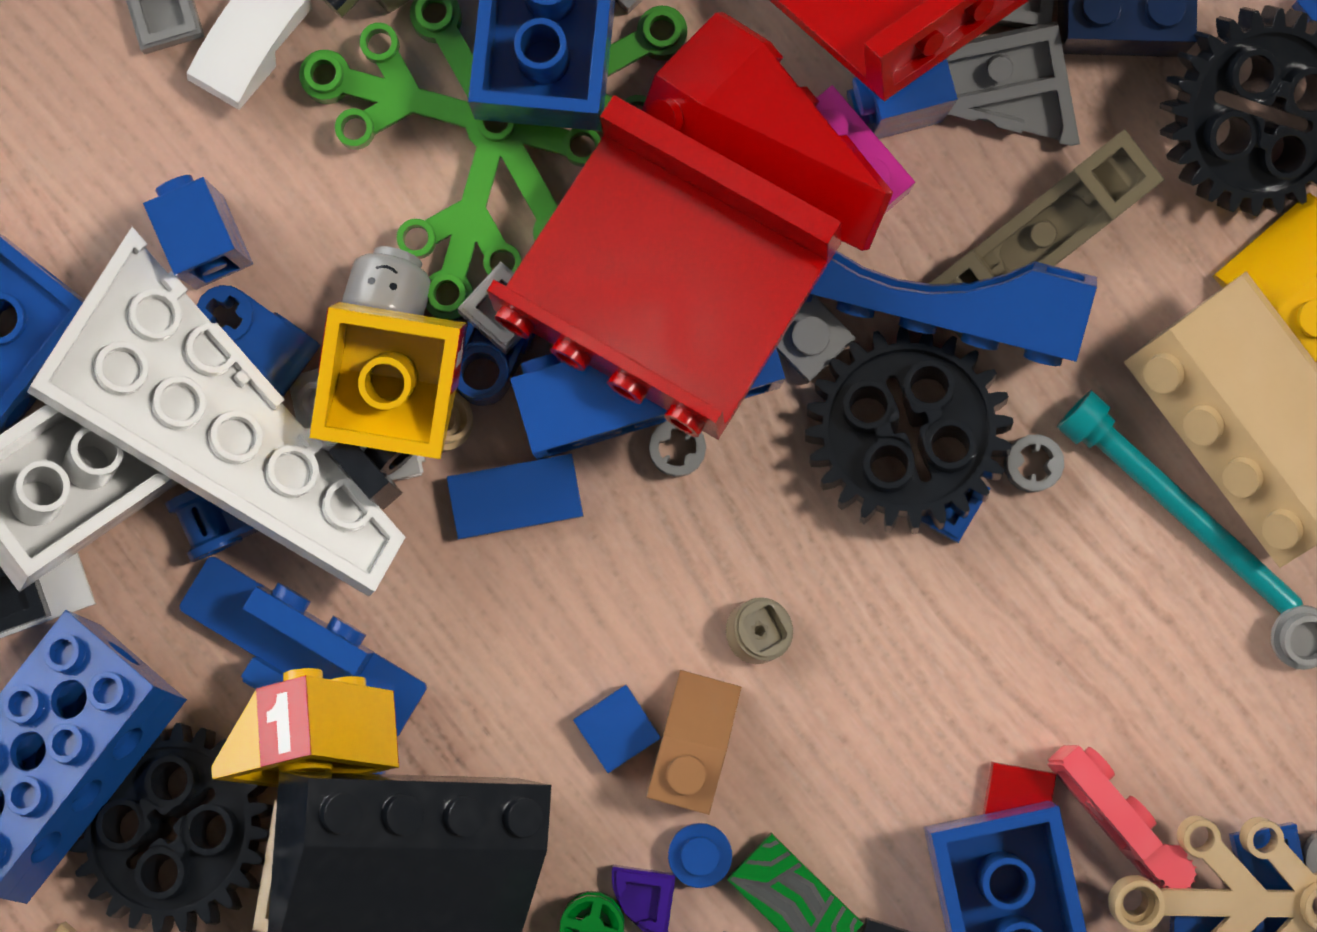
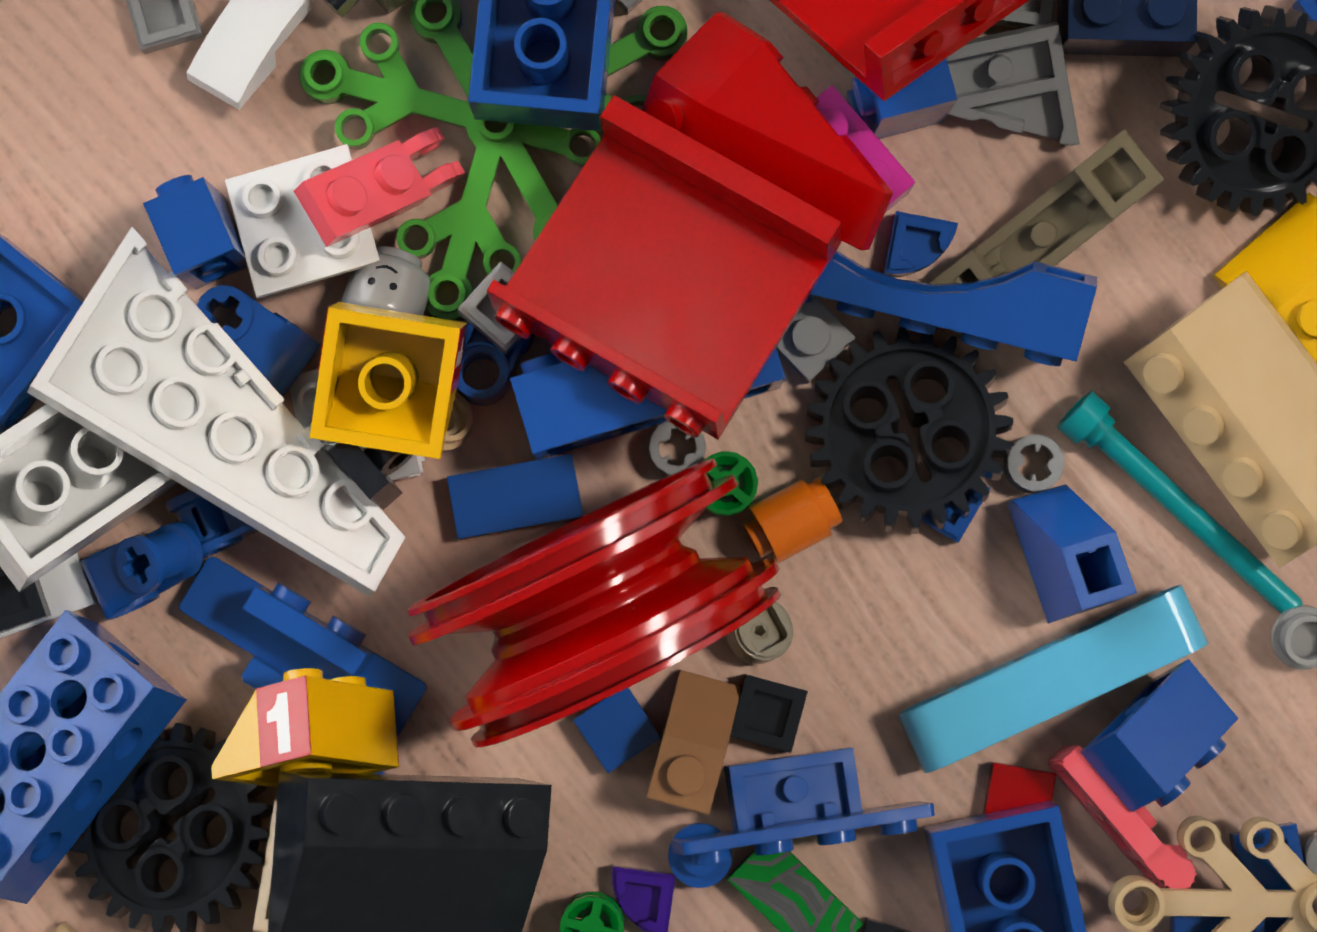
(142, 568): none -> blue piece
(278, 234): none -> white hinge
(374, 187): none -> coral hinge
(596, 606): none -> red wheel
(733, 464): none -> green wheel
(768, 713): none -> black tile
(792, 520): none -> orange brick
(796, 799): none -> blue bracket
(916, 243): none -> blue tile
(1053, 679): none -> medium azure beam
(1070, 553): none -> blue slope
(1161, 737): none -> blue brick

